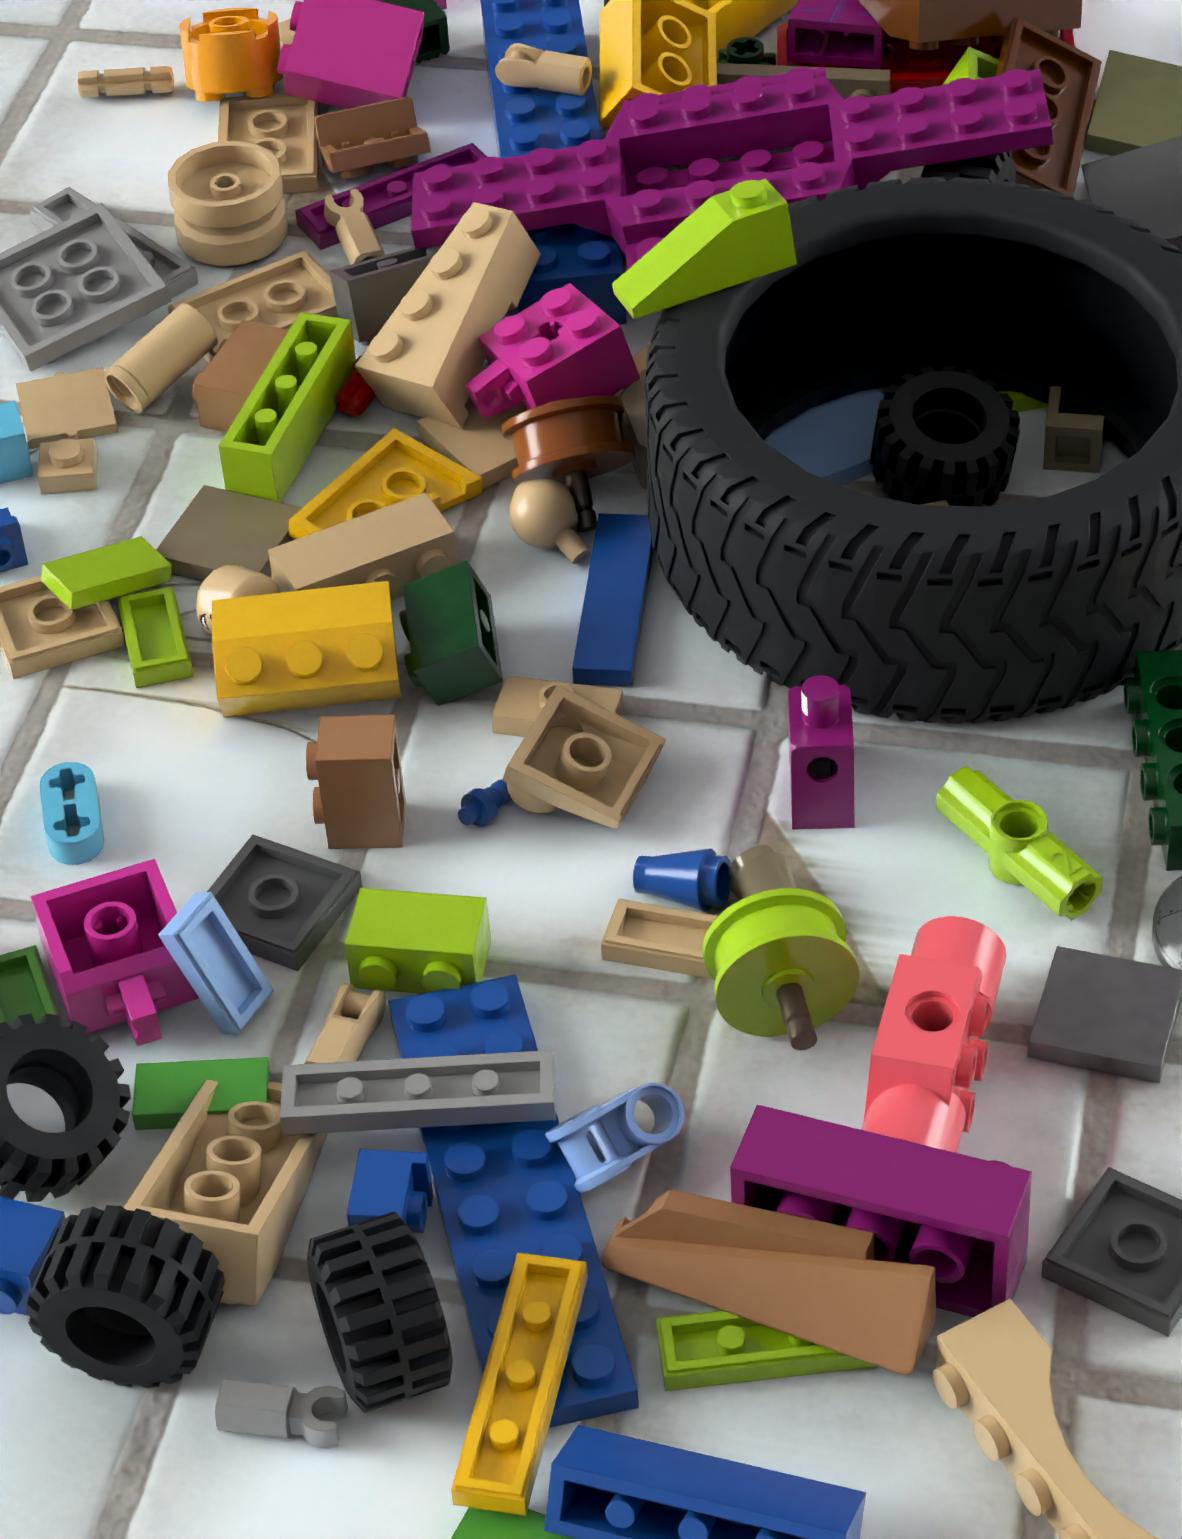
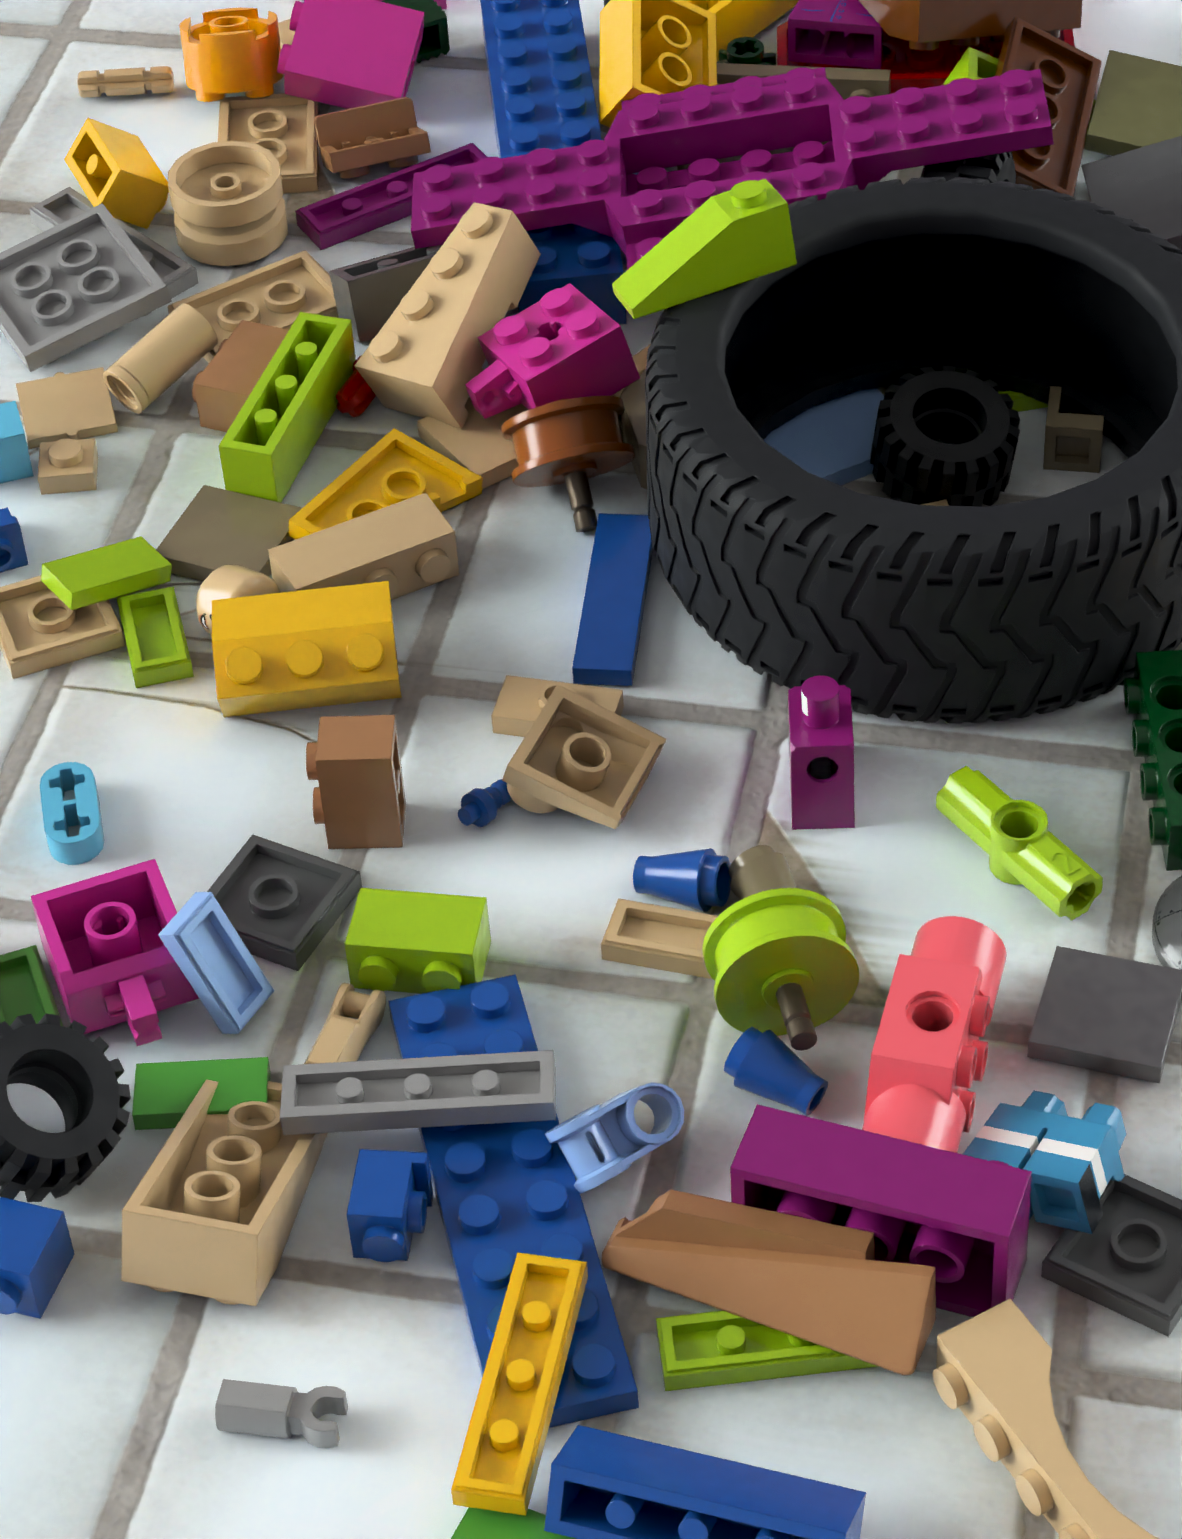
(117, 172): none -> yellow brick
(126, 1296): black tyre -> none
(353, 228): tan bar -> none
(380, 1311): black tyre -> none
(450, 634): dark green brick -> none
(544, 69): tan bar -> none
(546, 516): tan piece -> none
(772, 1070): none -> blue cone
(1066, 1155): none -> dark azure hips

